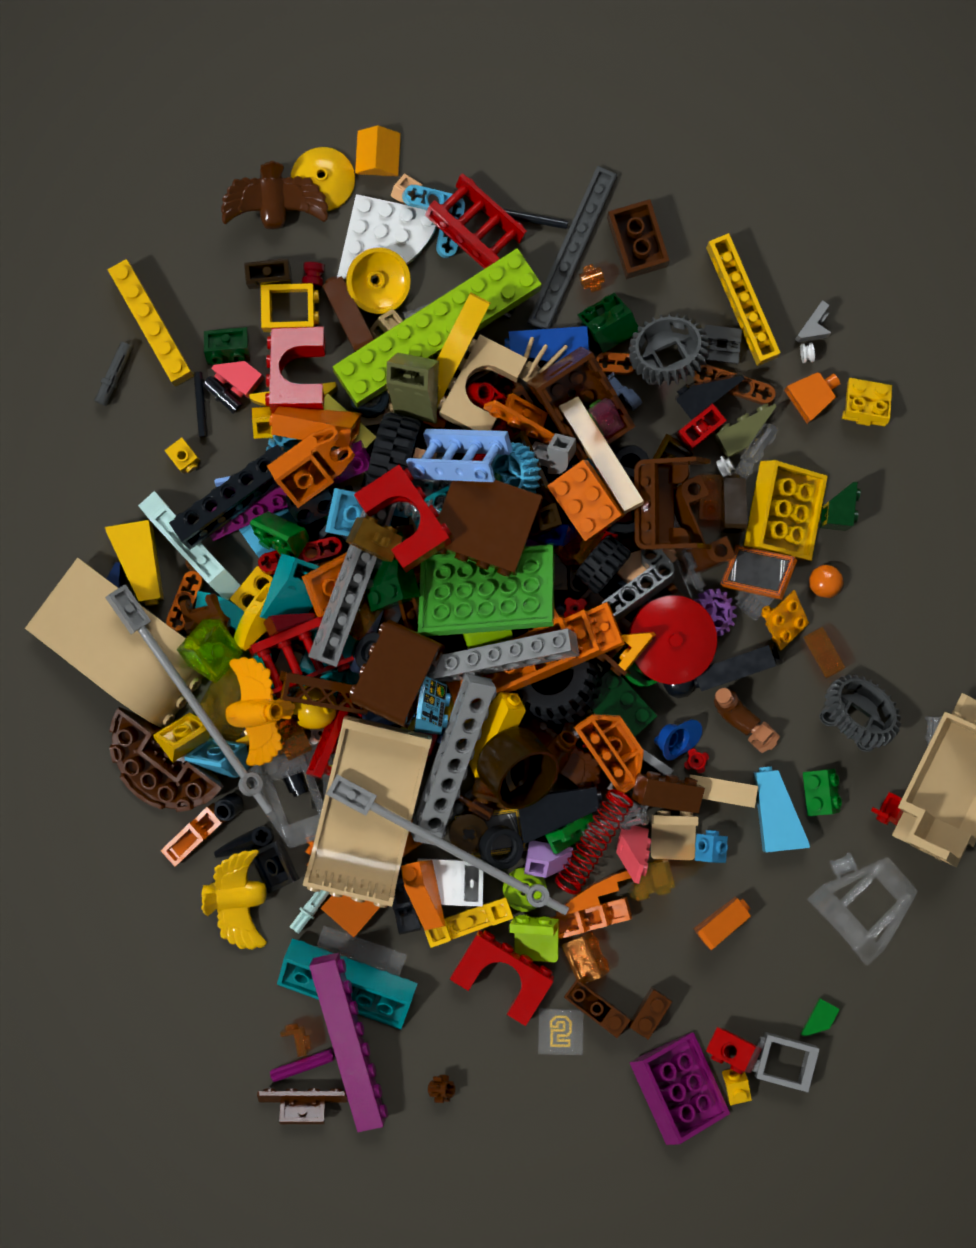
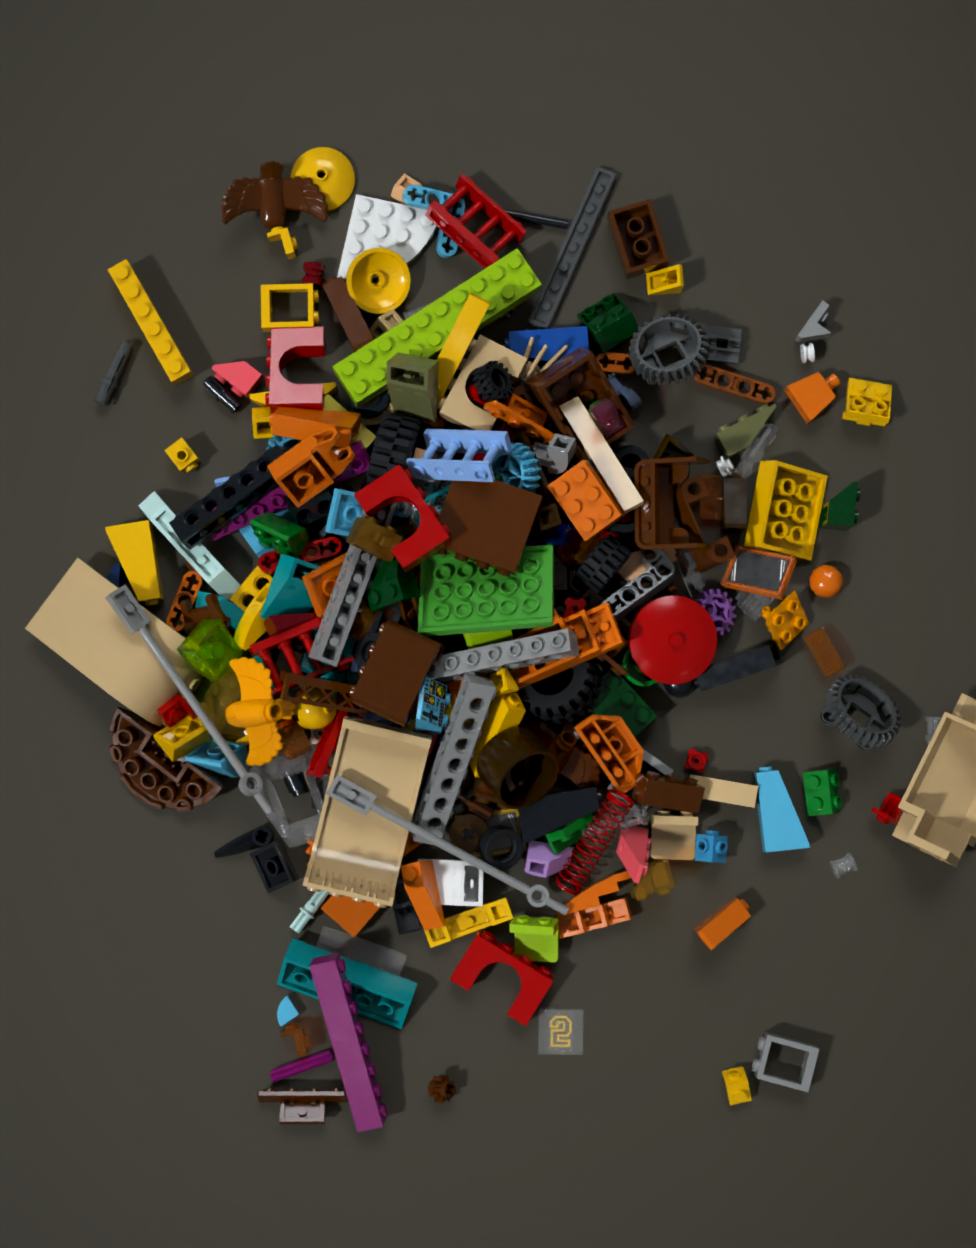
(175, 710): none -> red bracket
(192, 836): orange slope -> none
(200, 404): black bar -> none
(226, 345): dark green bracket -> none
(228, 807): black brick -> none
(233, 897): yellow animal -> none
(267, 272): dark brown brick -> none
(286, 1011): none -> medium azure tile
(289, 243): none -> yellow bracket
(378, 151): light orange slope -> none
(493, 382): none -> black tyre
(503, 682): none -> yellow slope
(514, 897): lime plate -> none
(586, 958): clear orange bracket -> none
(591, 278): clear orange gear -> none
(597, 1008): reddish brown slope -> none
(638, 642): light orange slope -> none
(650, 1013): reddish brown brick -> none
(665, 281): none -> yellow slope
(678, 738): blue piece -> none
(679, 1089): magenta slope -> none
(701, 427): red brick -> none
(702, 394): black slope -> none
(742, 719): piece -> none
(743, 299): yellow brick -> none
(746, 1052): red brick -> none
(820, 1018): green tile -> none
(847, 925): clear windscreen -> none

